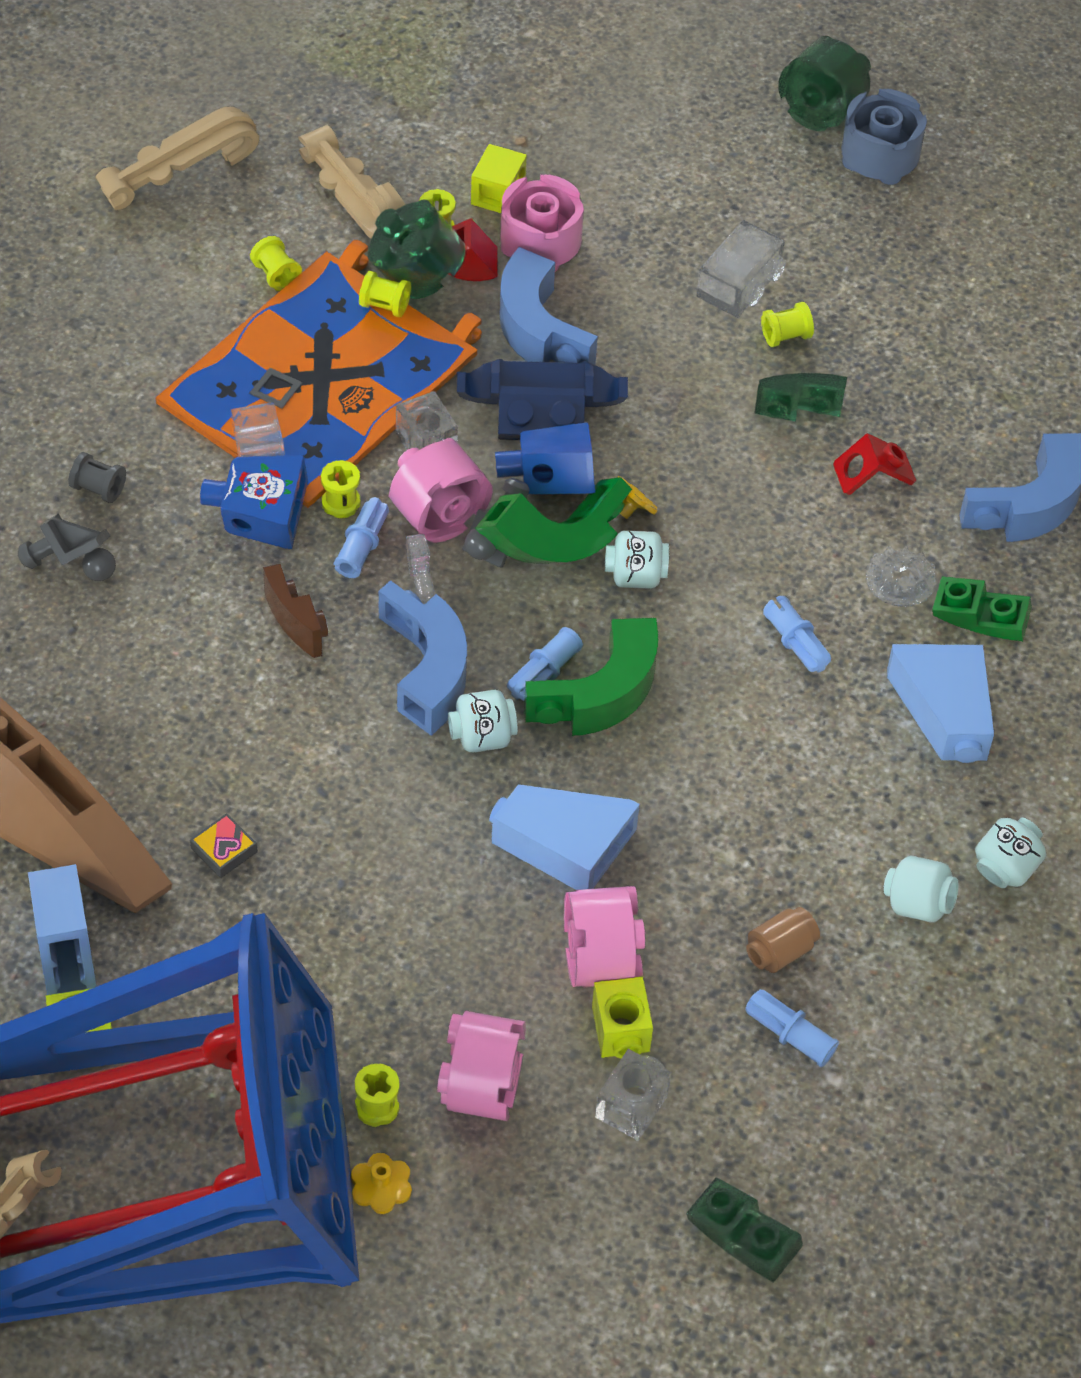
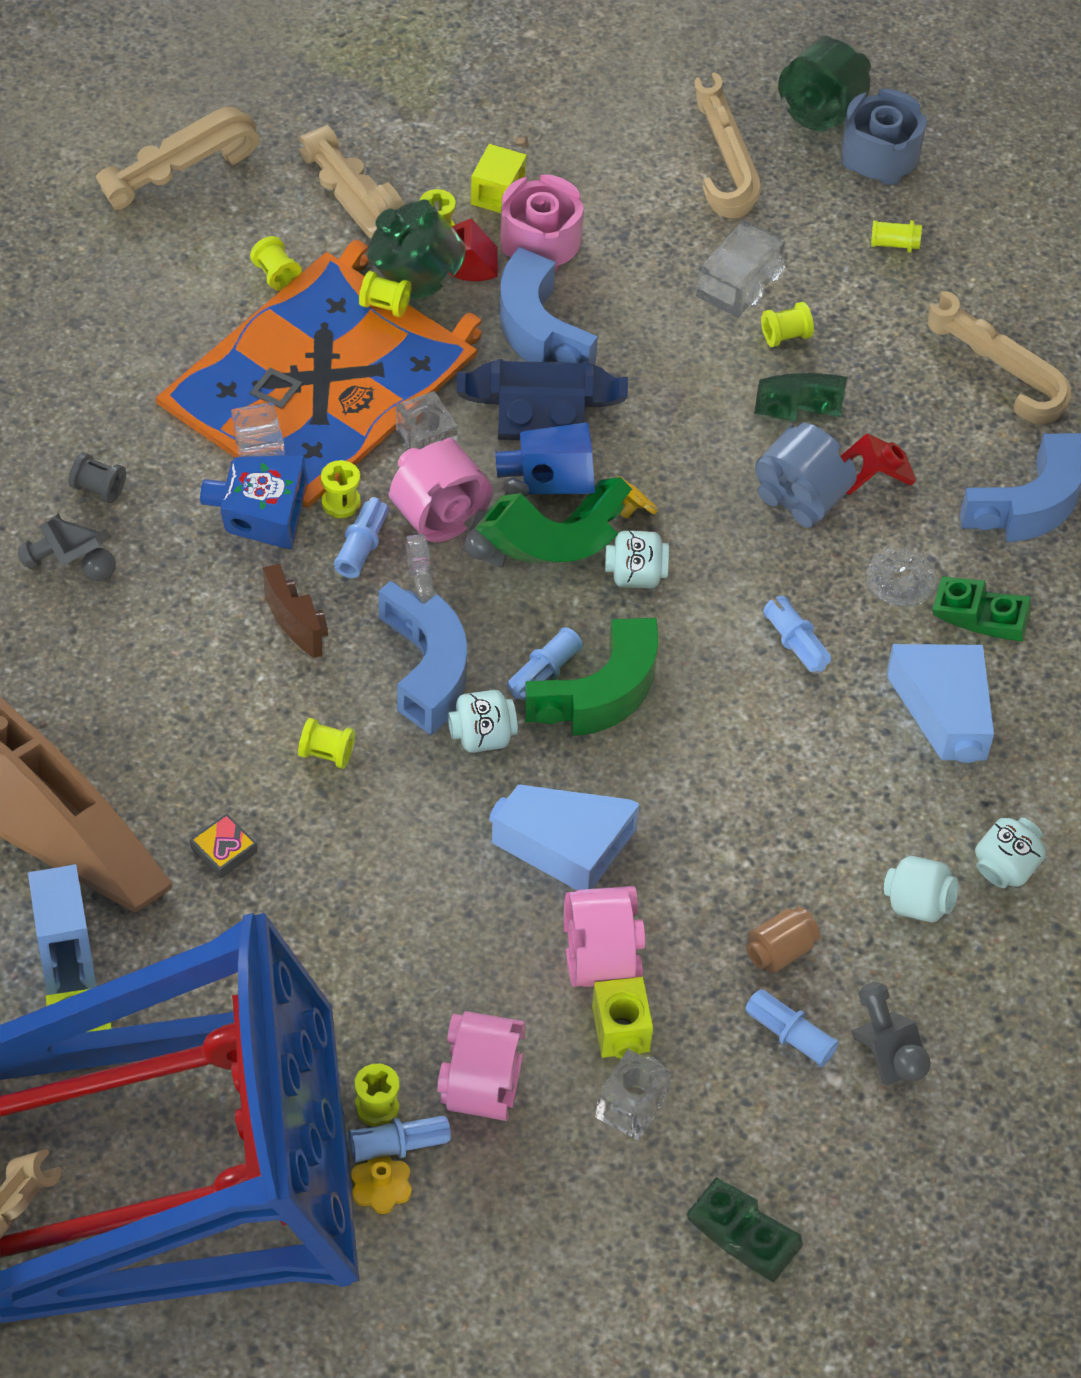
(326, 743): none -> neon yellow bush
(397, 1137): none -> light blue axle
(734, 151): none -> tan piece
(804, 473): none -> sand blue brick
(892, 1038): none -> dark grey piece
(896, 235): none -> neon yellow pin
(1008, 355): none -> tan piece

